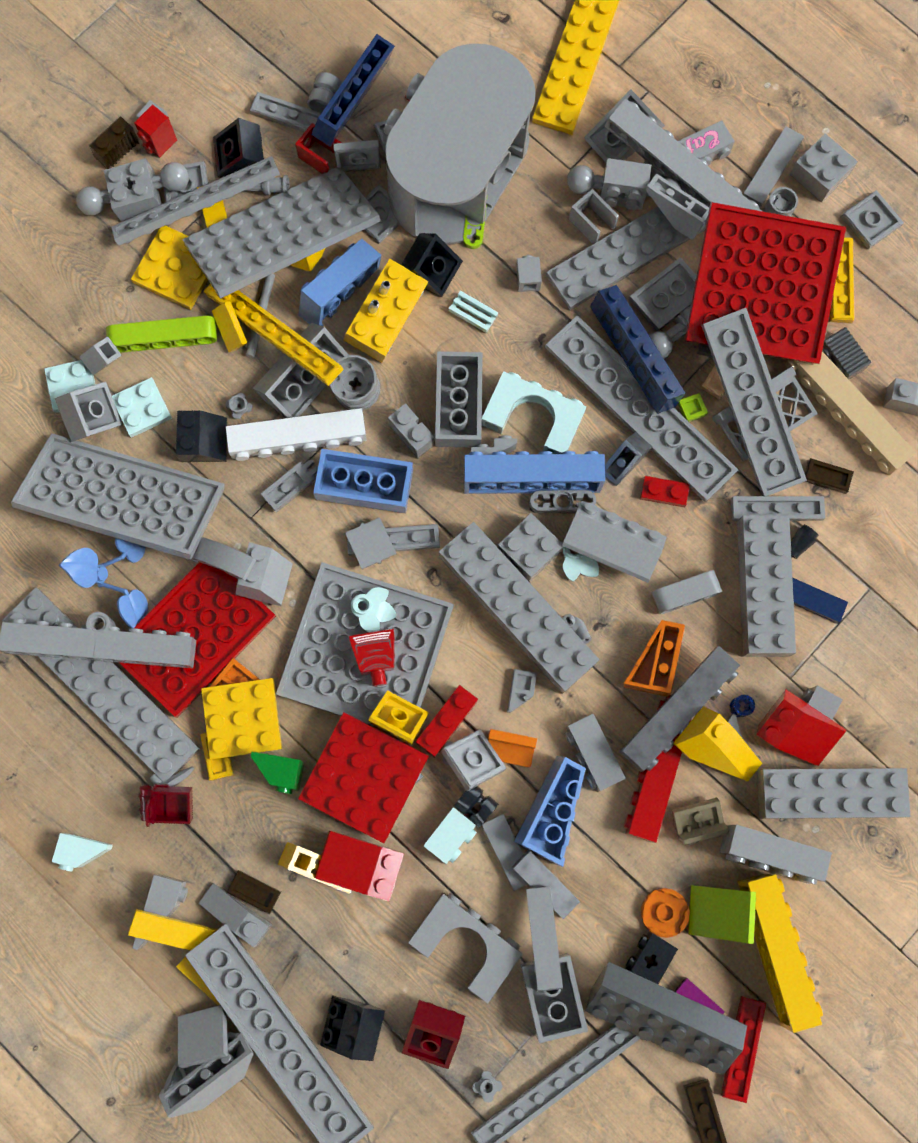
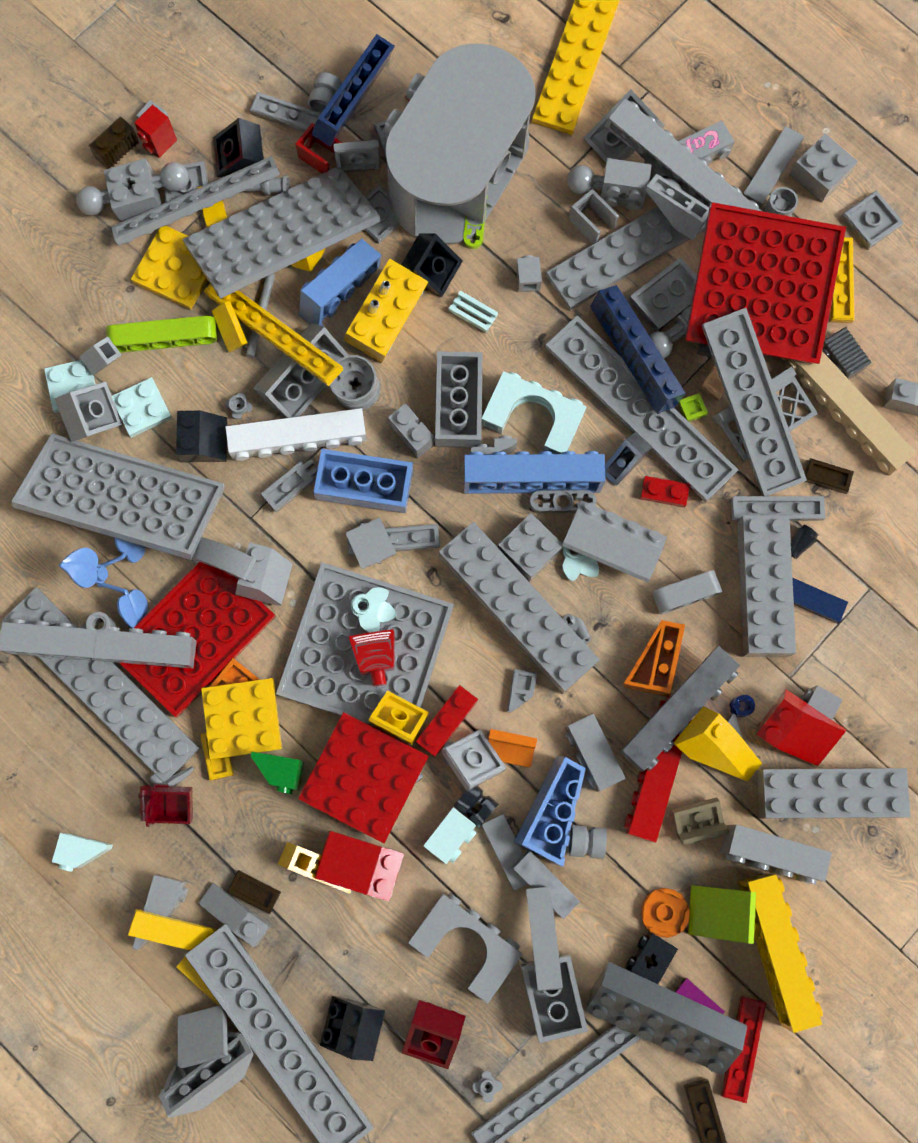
(587, 842): none -> light grey wheel

